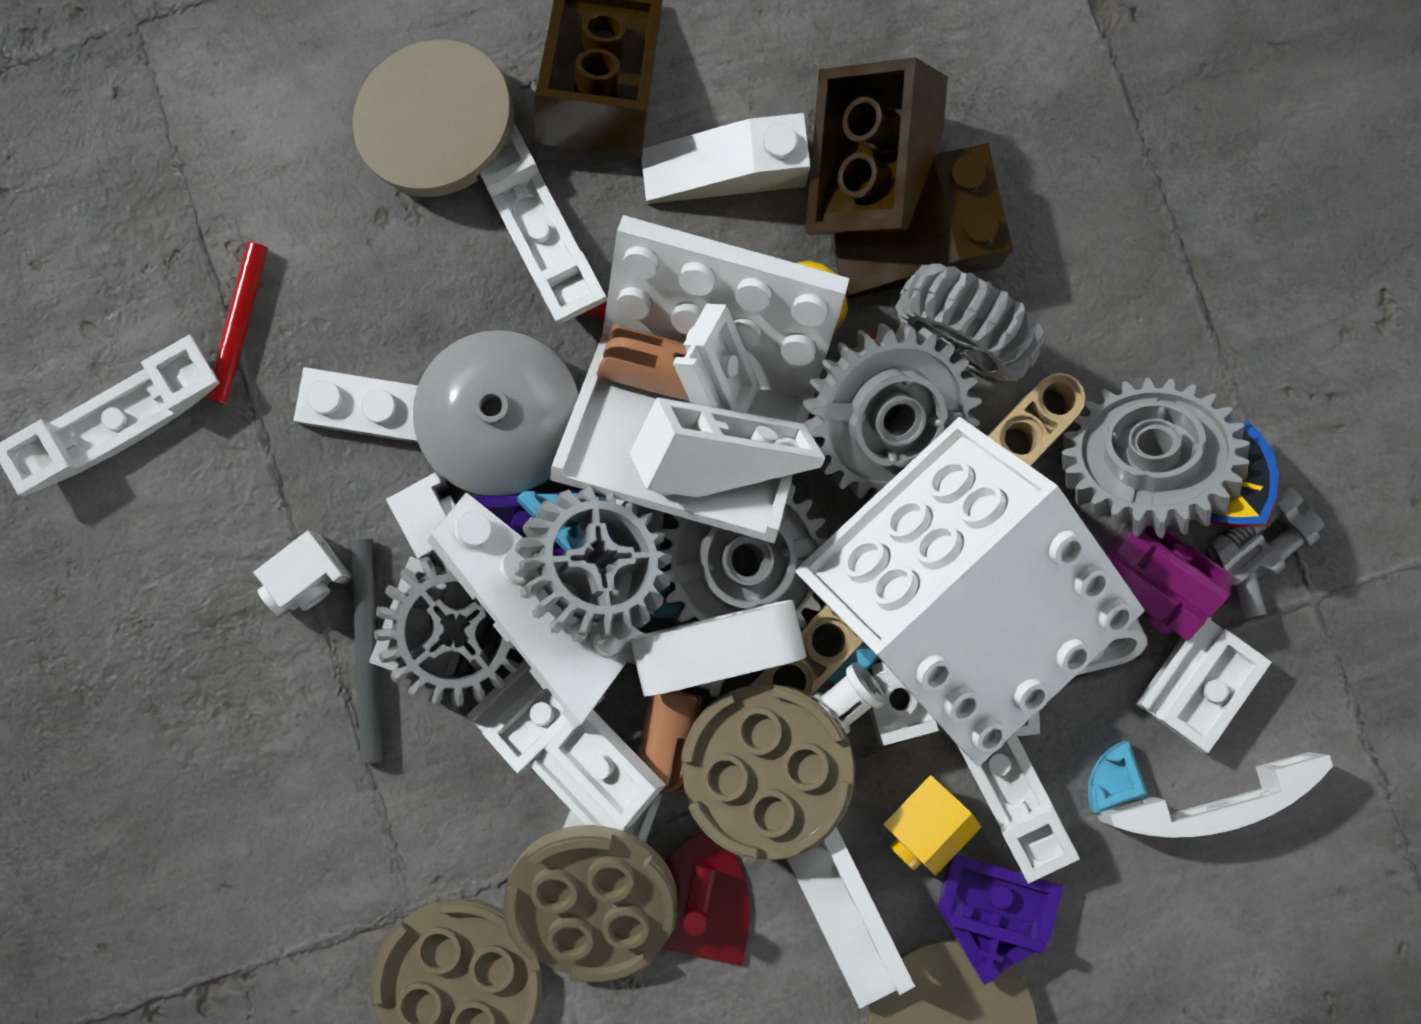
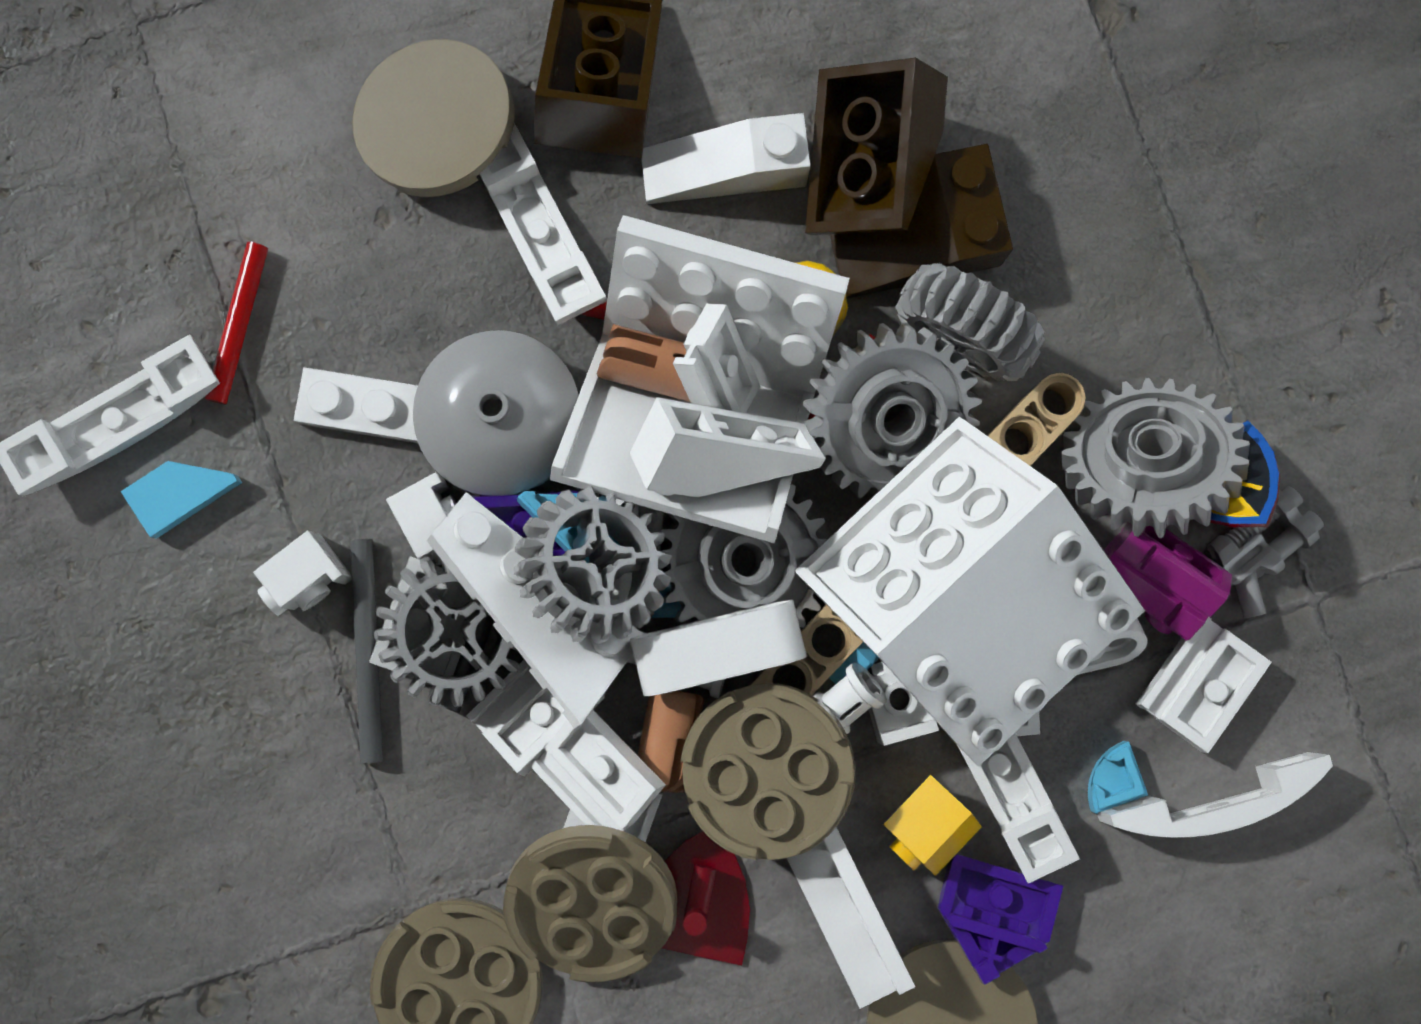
(175, 494): none -> medium azure tile

